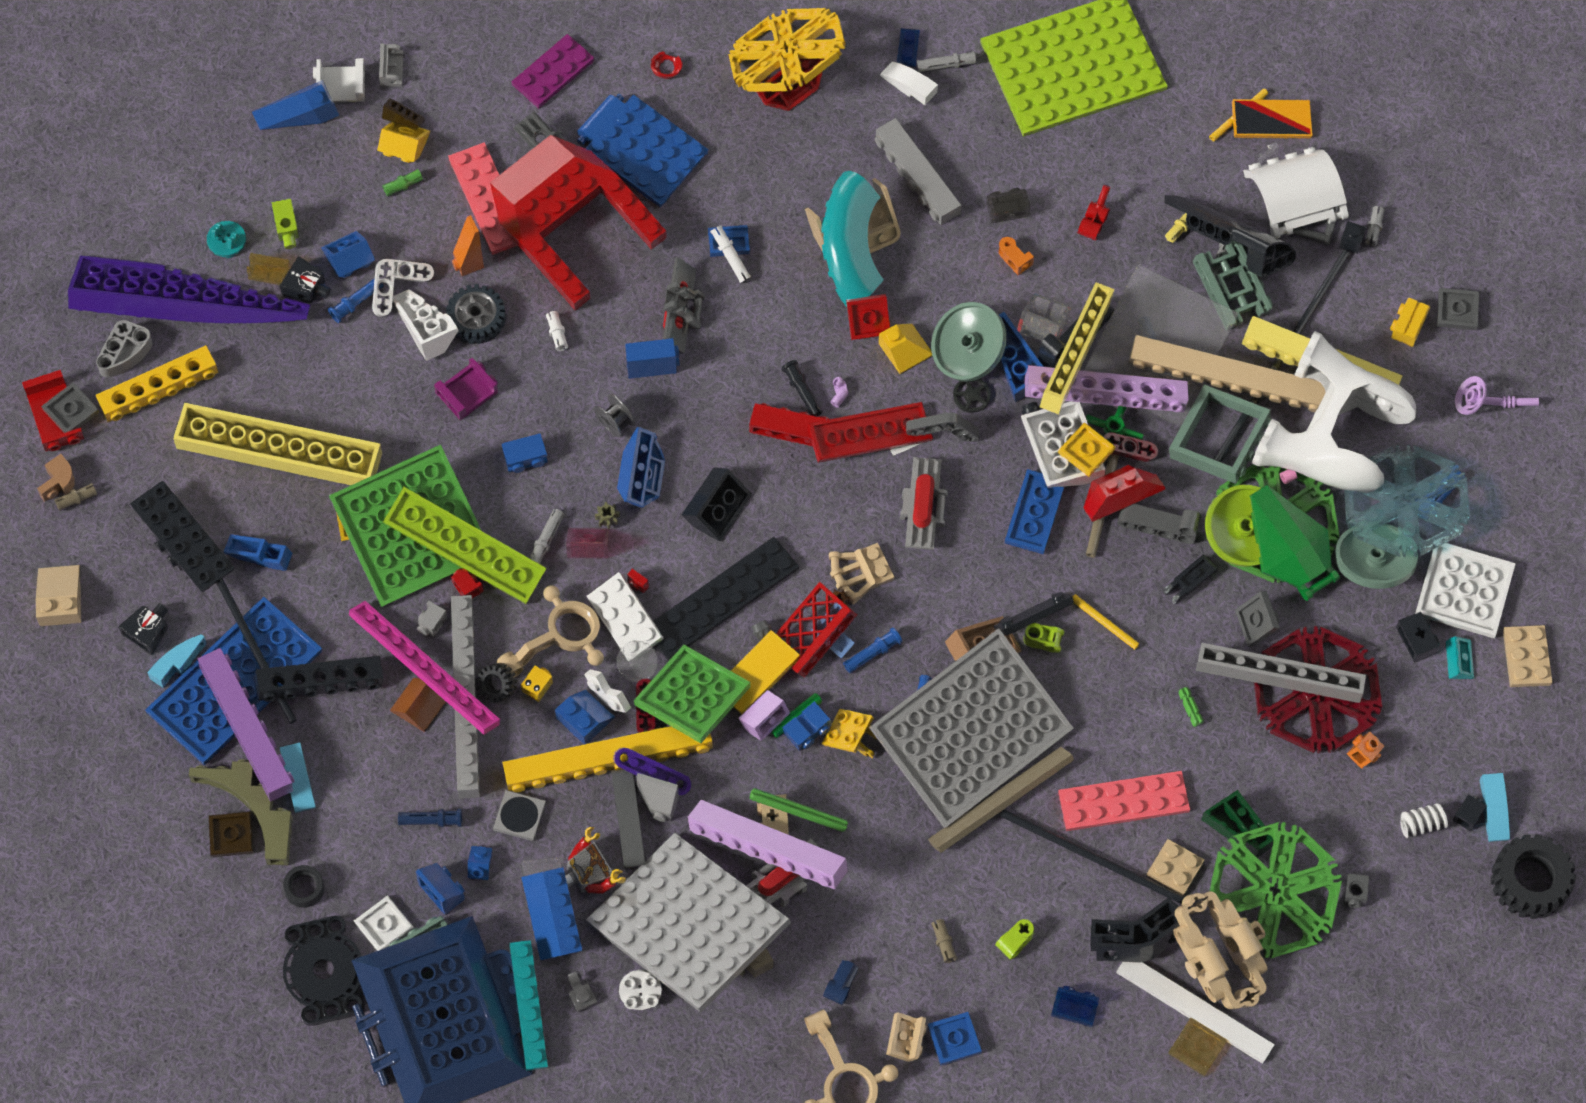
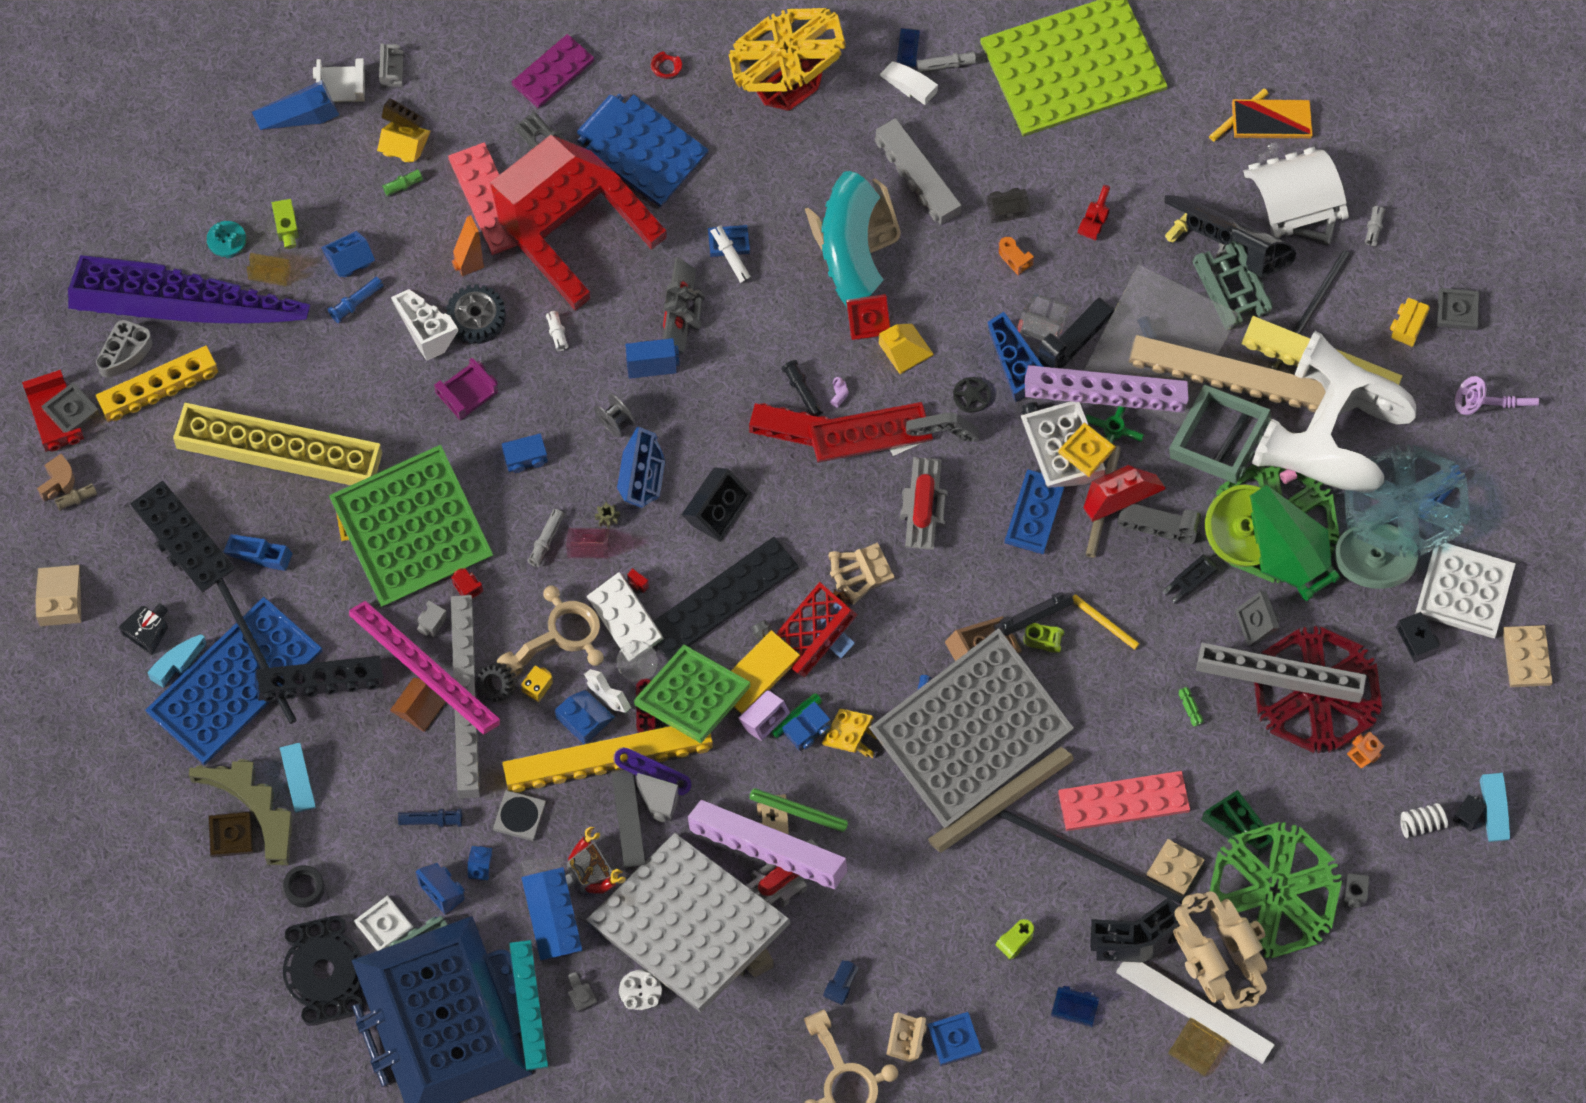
(245, 724): medium lavender brick -> none
(304, 282): torso -> none
(394, 273): white beam -> none
(464, 545): lime plate -> none
(880, 645): blue pin -> none
(944, 941): dark tan pin -> none
(968, 341): sand green dish -> none
(1076, 348): light yellow brick -> none
(1137, 445): dark red beam -> none
(1352, 237): black brick -> none
(1459, 658): teal slope -> none
(1524, 900): black tyre -> none

